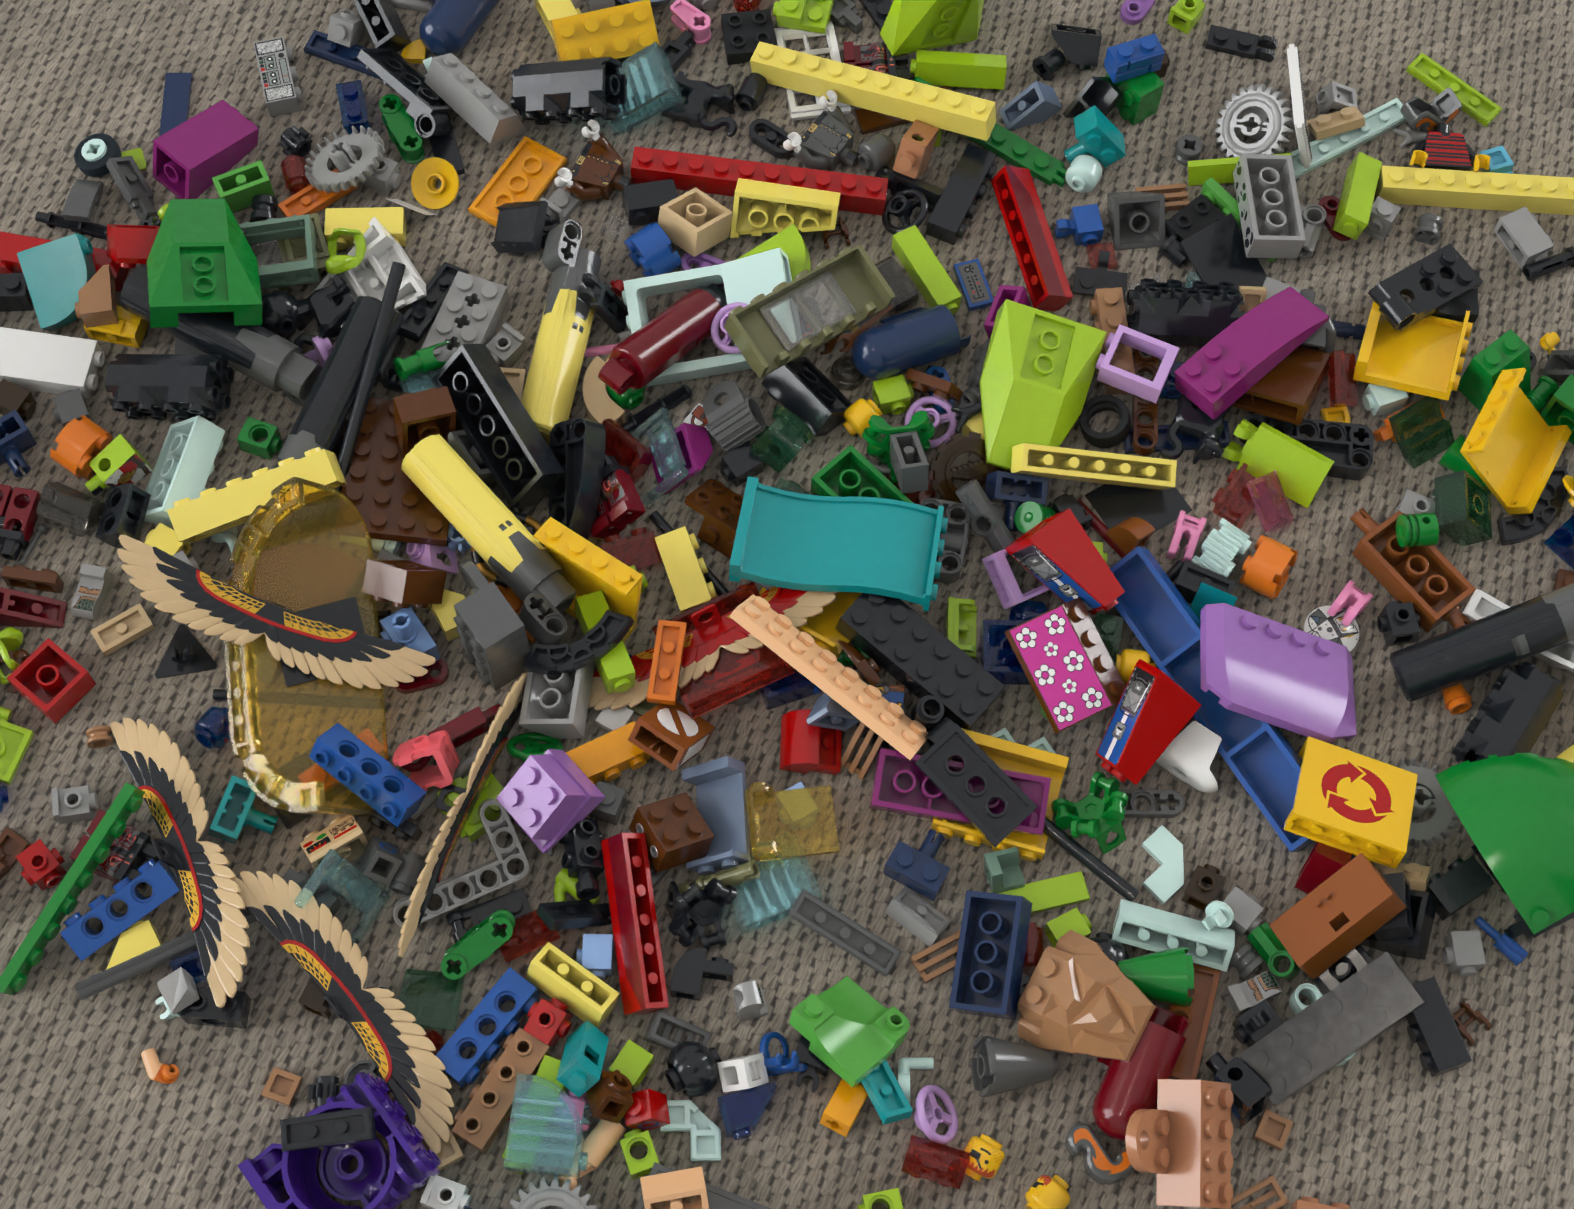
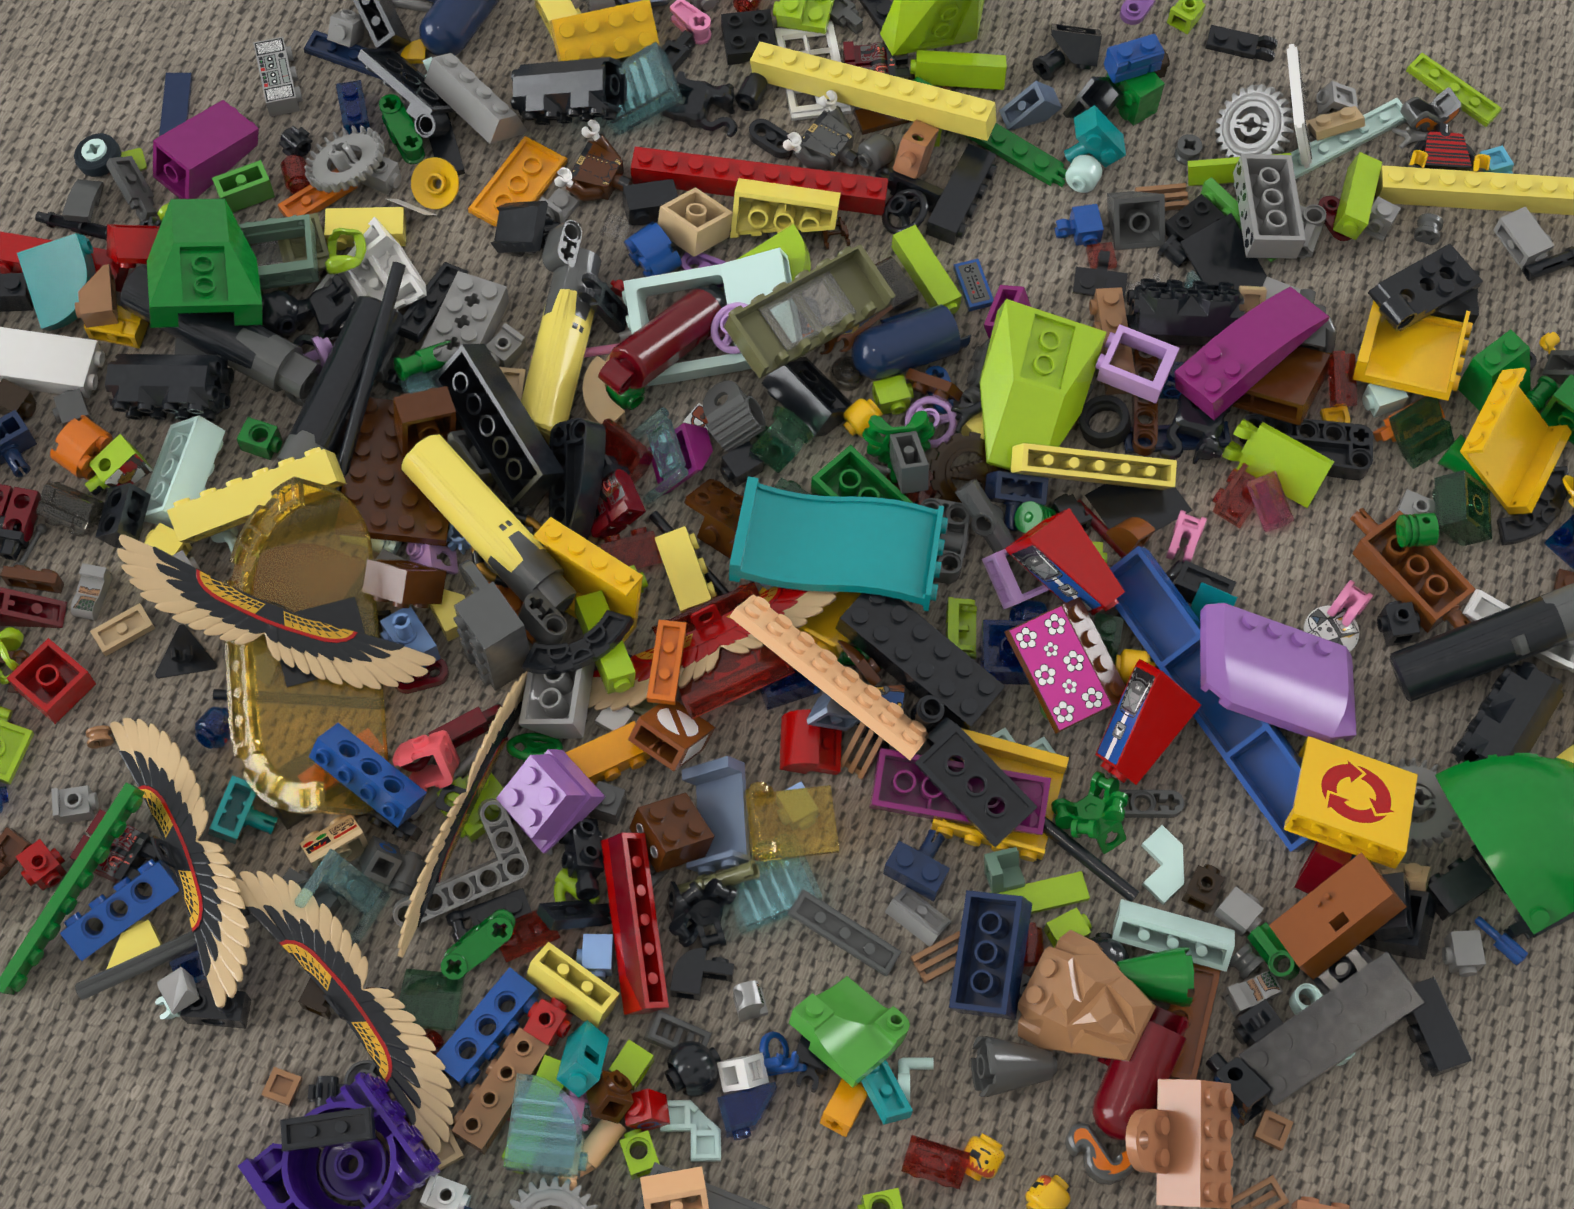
(158, 1071): arm -> none
(264, 207): black wheel -> none
(669, 401): black piece -> none
(930, 1114): lavender piece -> none
(1031, 238): red brick -> none
(1191, 756): white piece -> none
(1218, 915): light aqua plate -> none
(1222, 548): light aqua brick -> none
(1268, 568): orange brick -> none
(1345, 329): dark blue axle -> none
(1457, 699): orange cone -> none
(1474, 1015): reddish brown piece -> none

